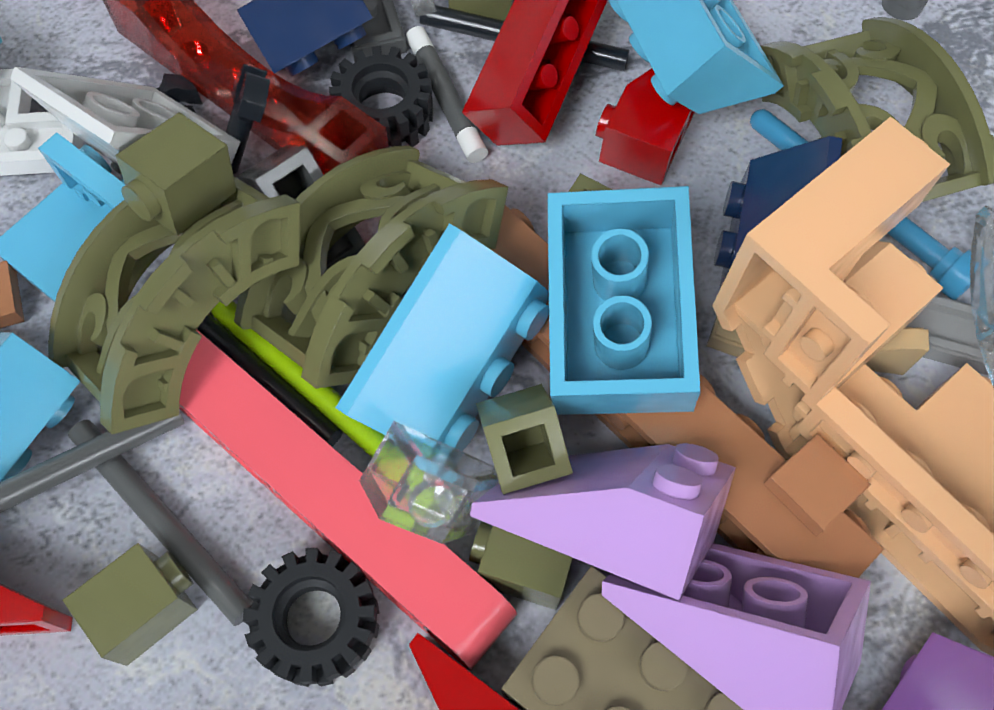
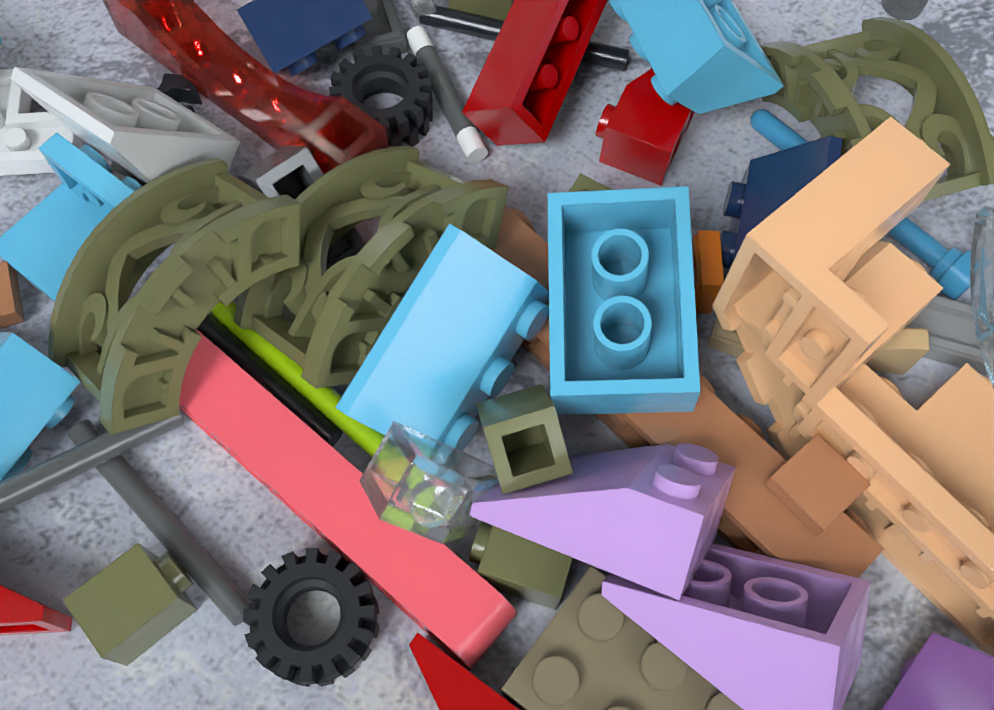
(176, 174): olive brick -> none
(249, 104): black bar -> none
(707, 269): none -> orange tile

